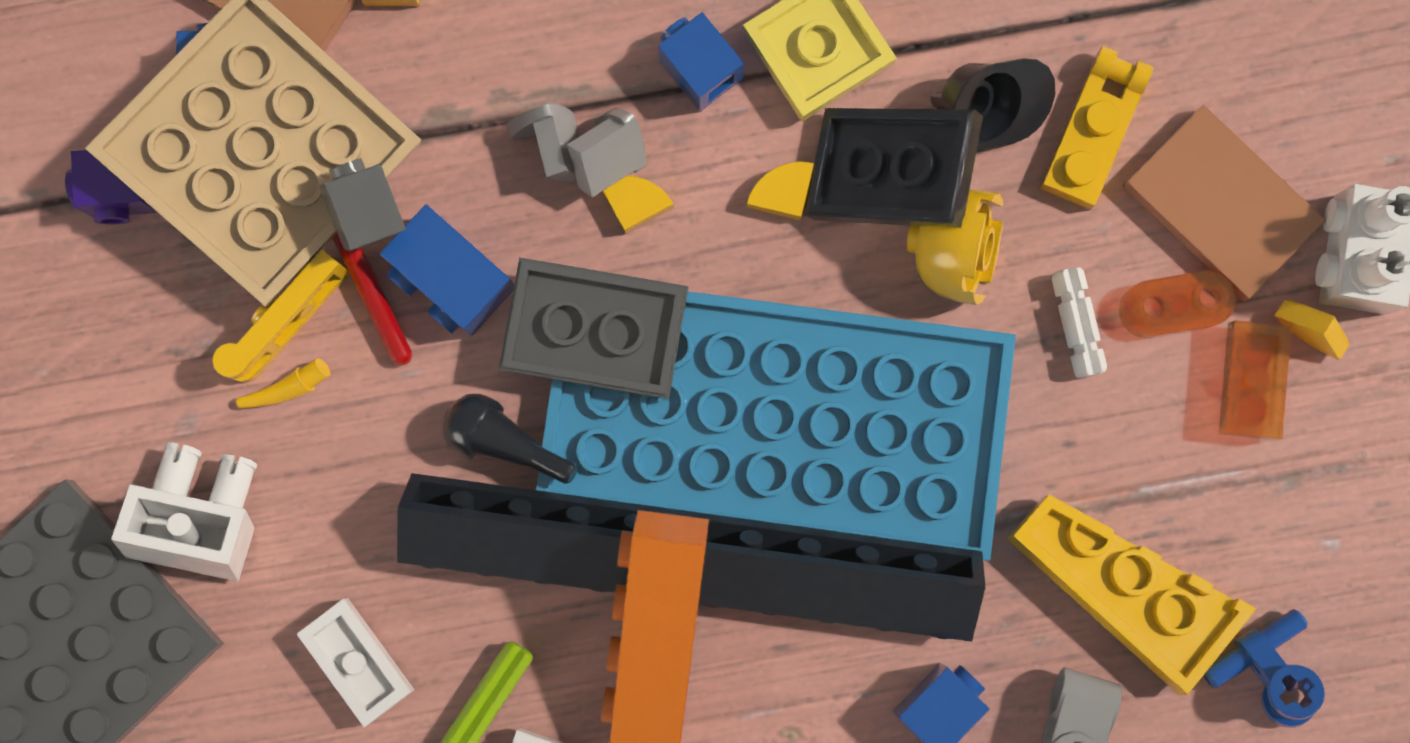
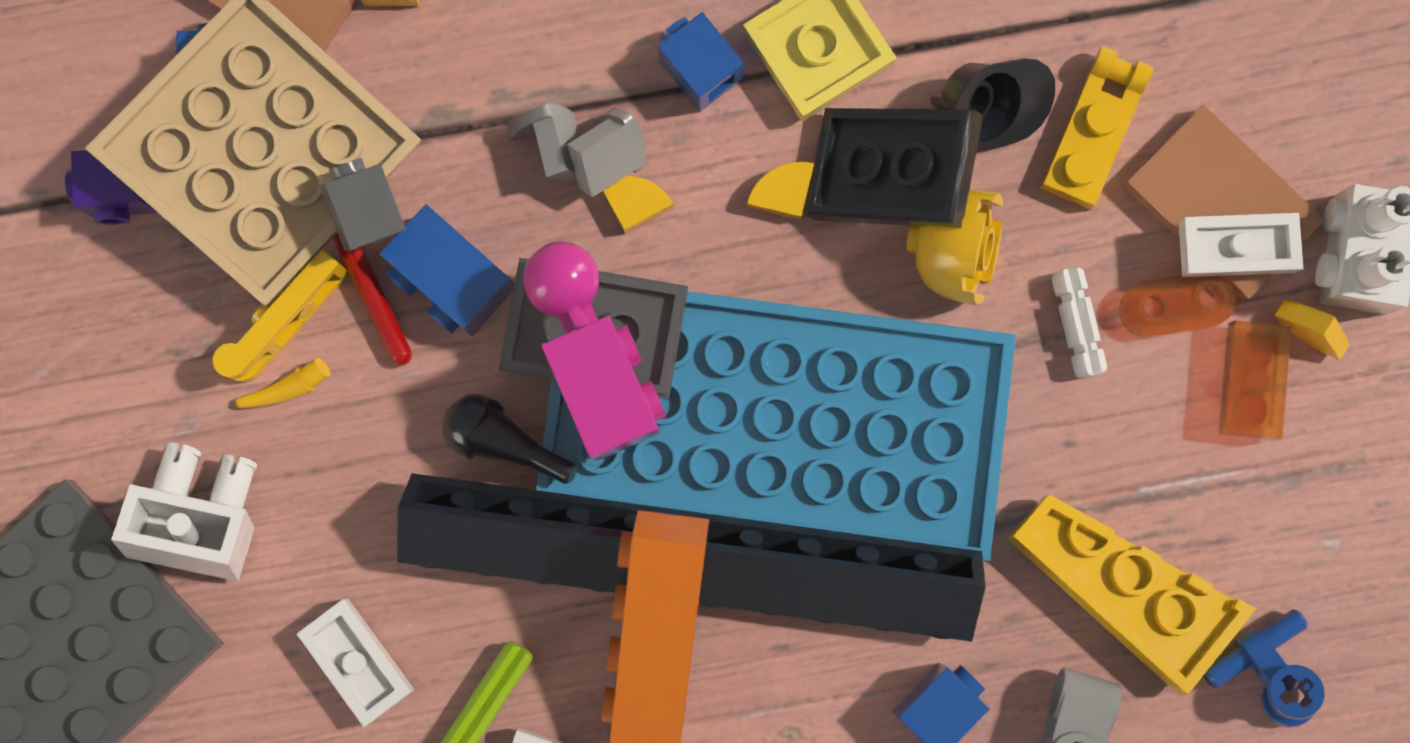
(592, 357): none -> dark pink brick
(1240, 244): none -> white plate

